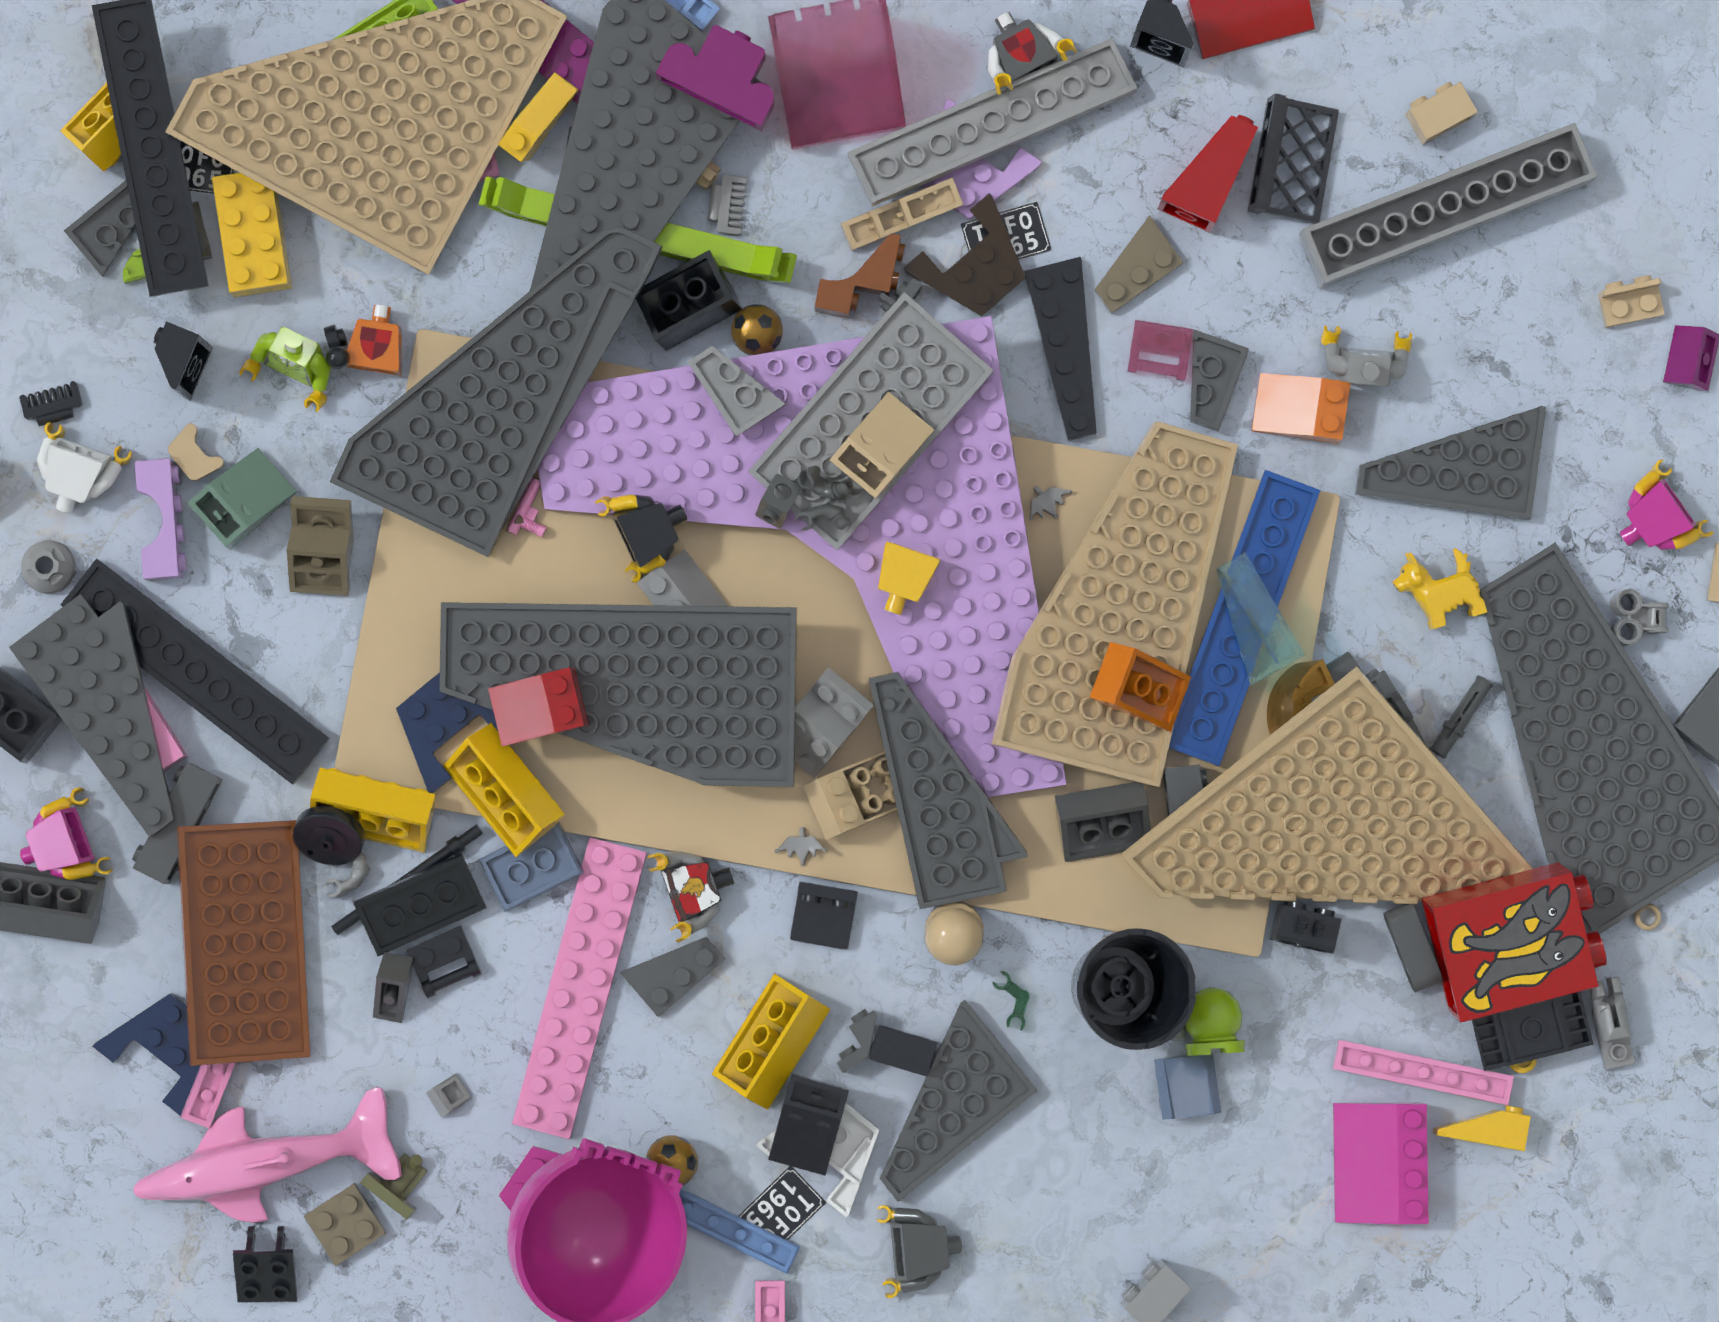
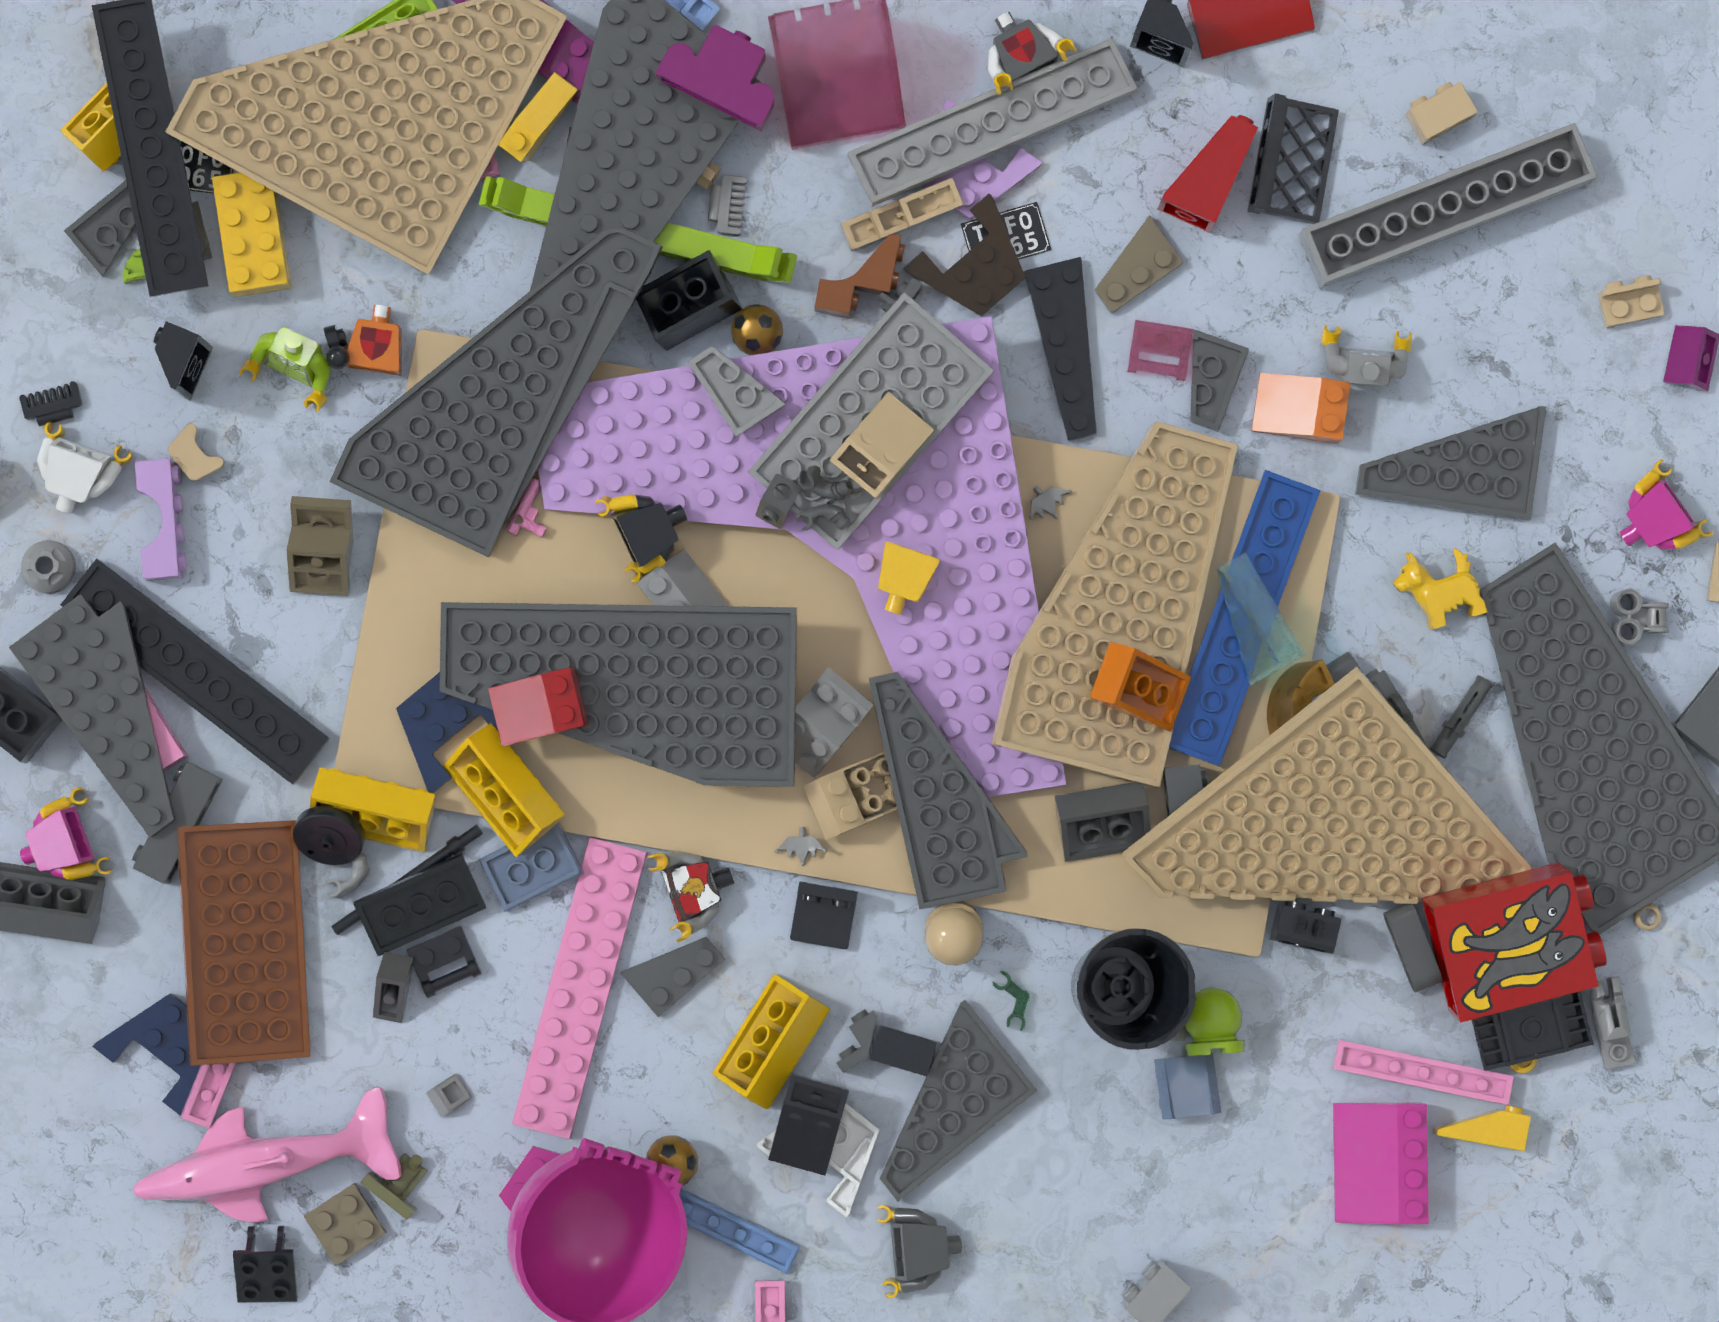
(242, 498): sand green slope -> none
(784, 1205): black sticker -> none

